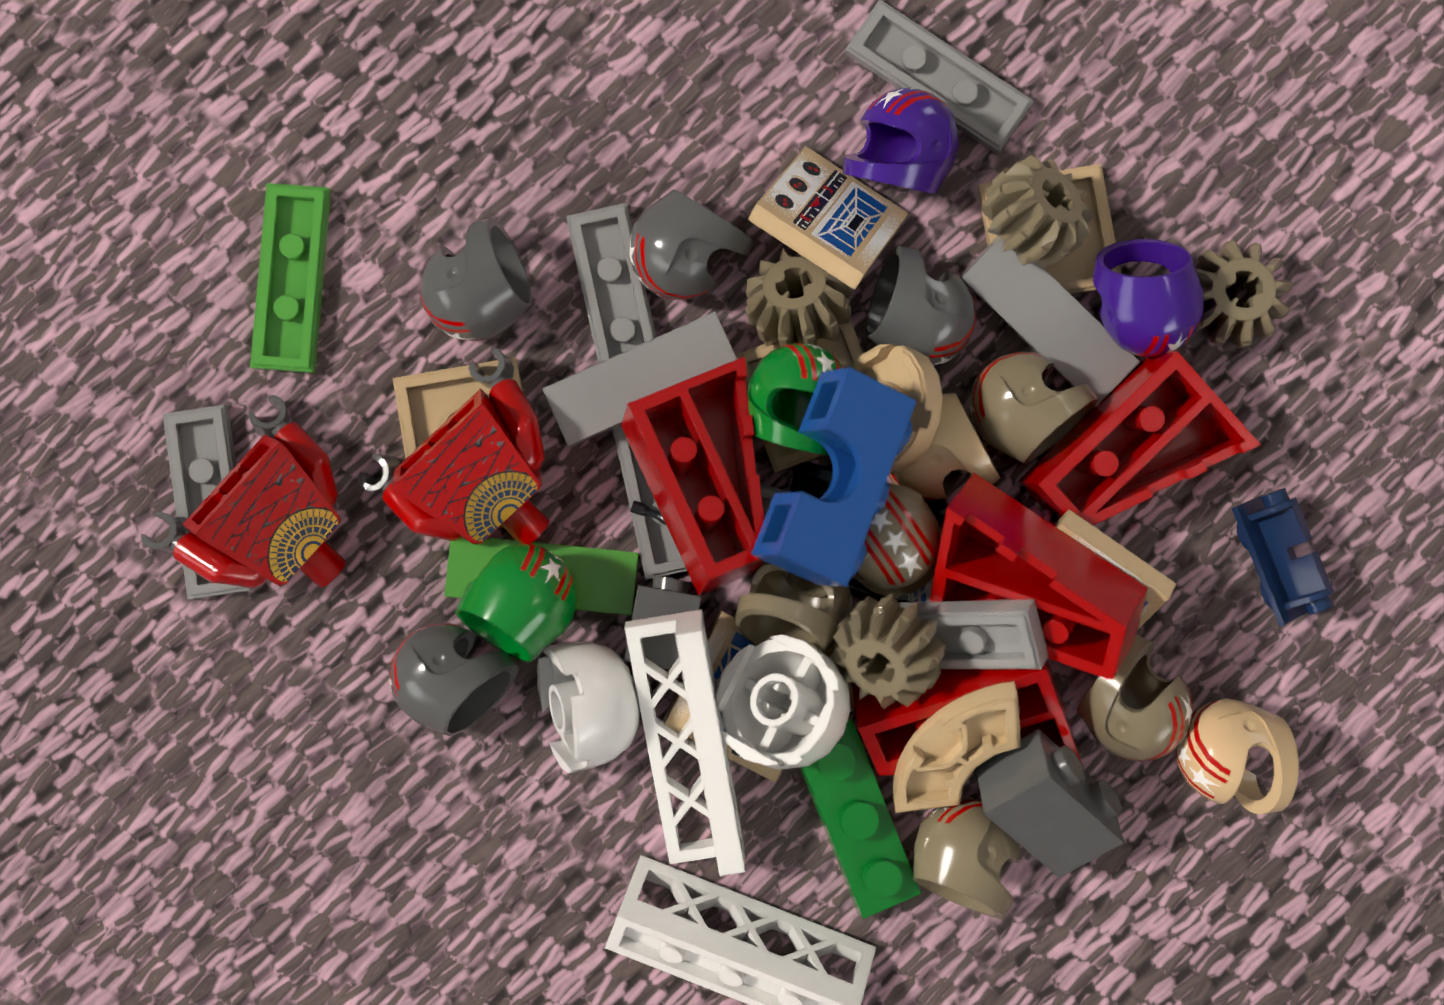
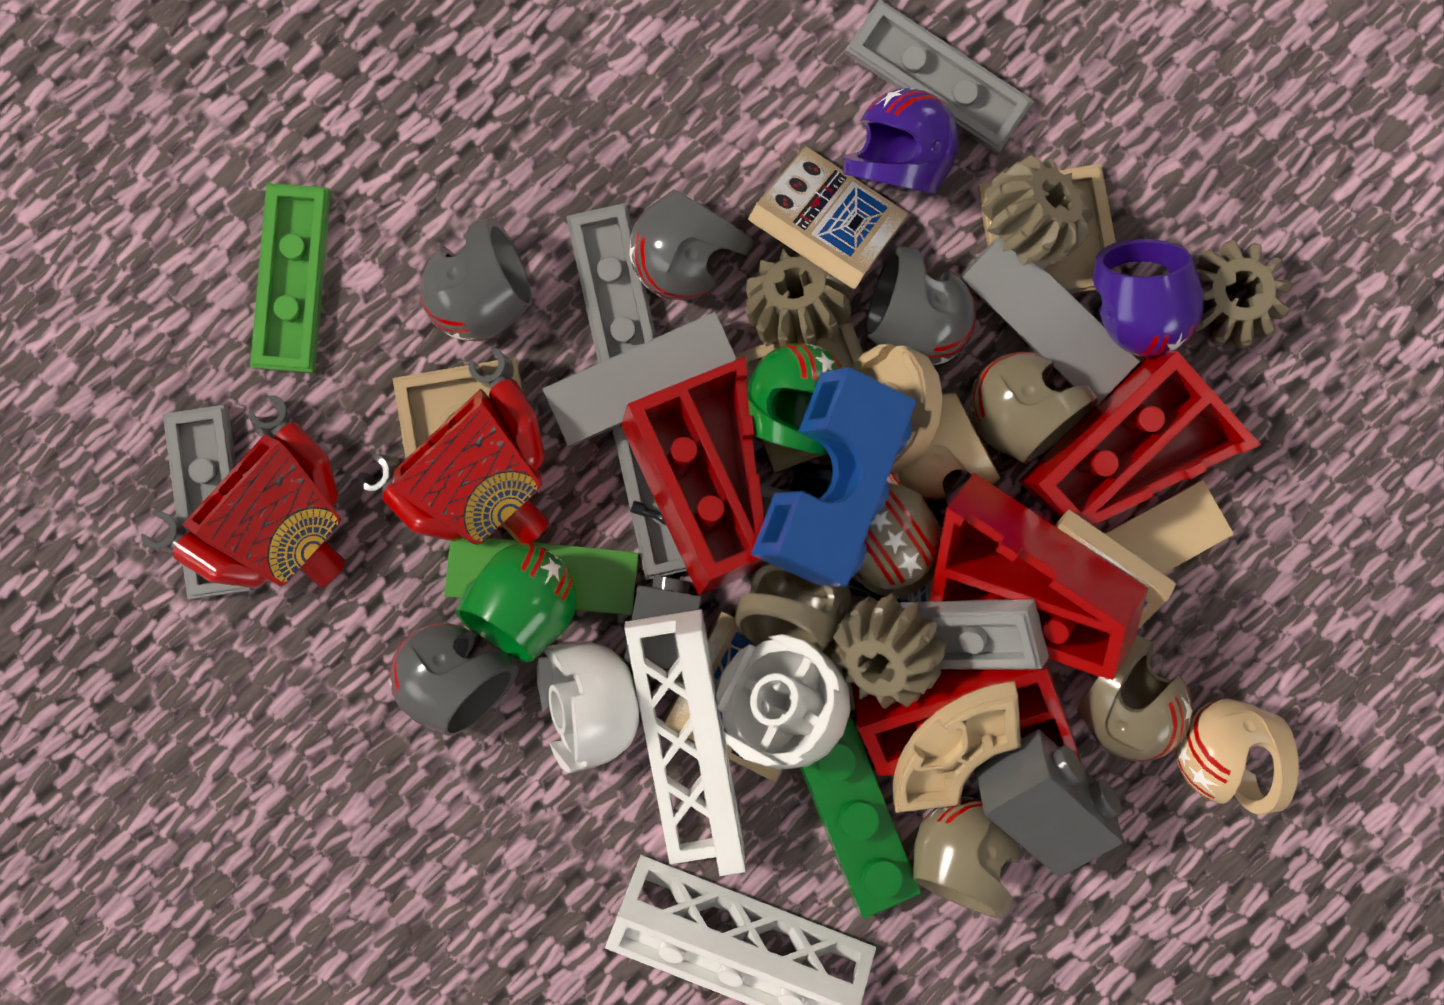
(1174, 528): none -> tan tile
(1289, 583): dark blue hinge -> none

